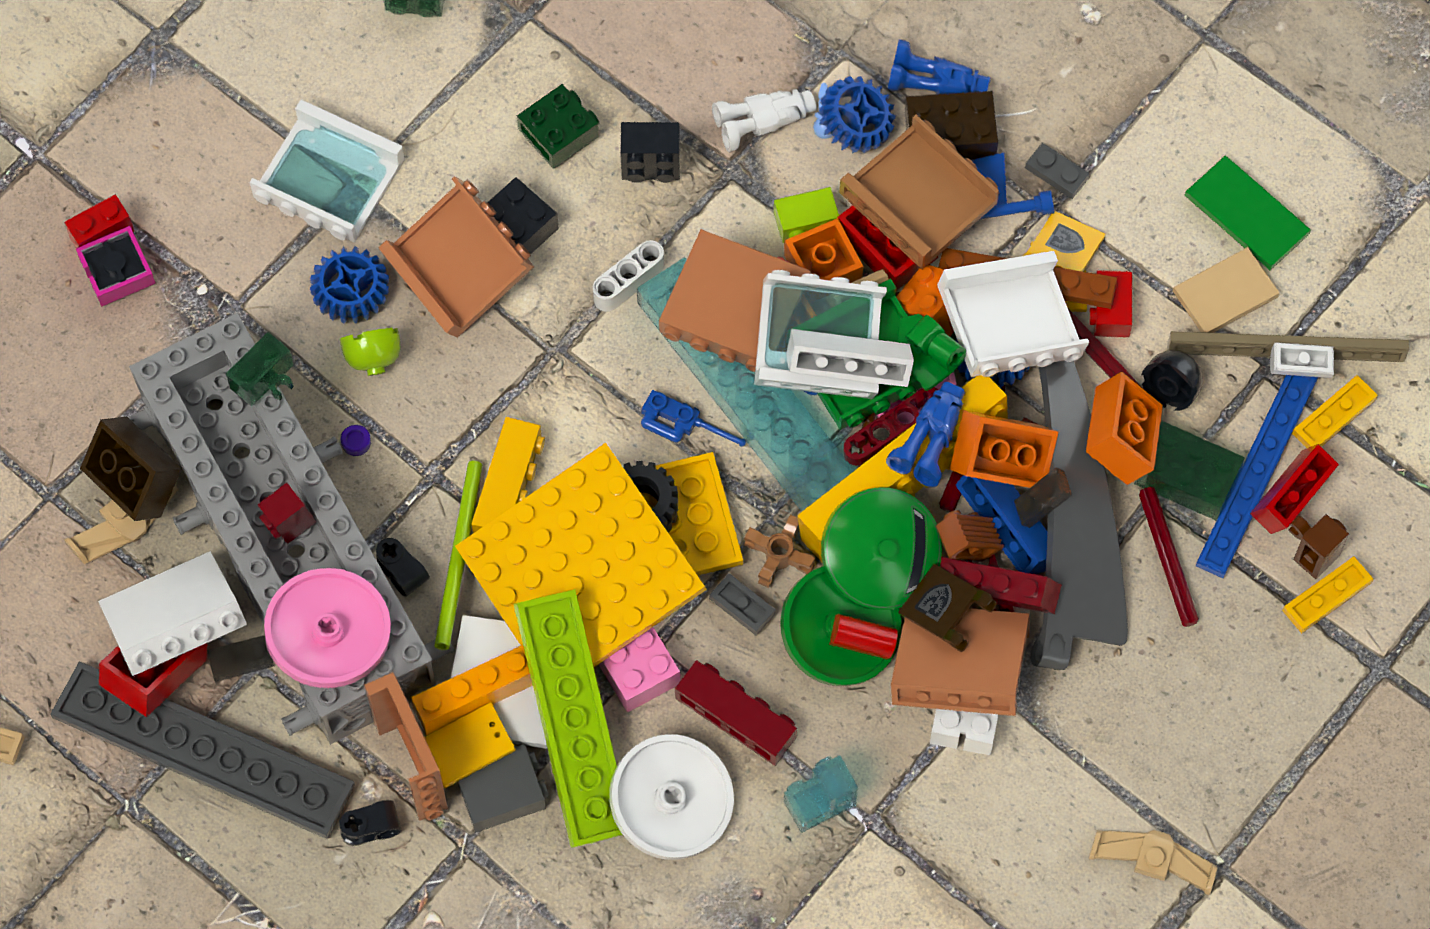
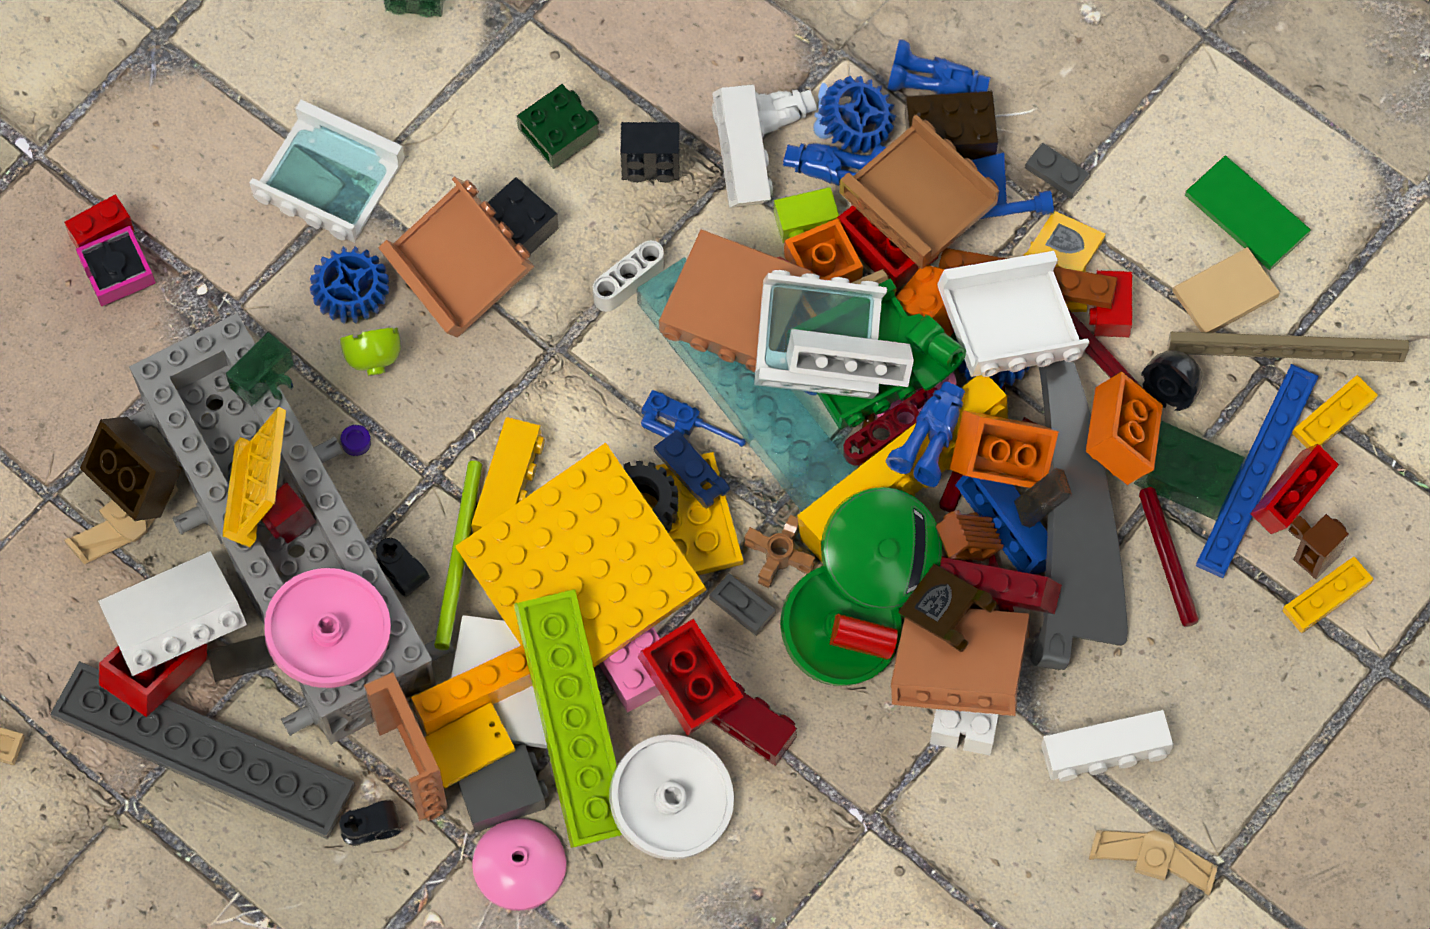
(253, 480): none -> yellow fence
(522, 883): none -> bright pink dish
(690, 676): none -> red brick
(691, 468): none -> dark blue plate
(742, 145): none -> white brick
(823, 796): clear light blue brick -> none
(825, 161): none -> blue piece
(1107, 745): none -> white brick
(1302, 360): white brick -> none

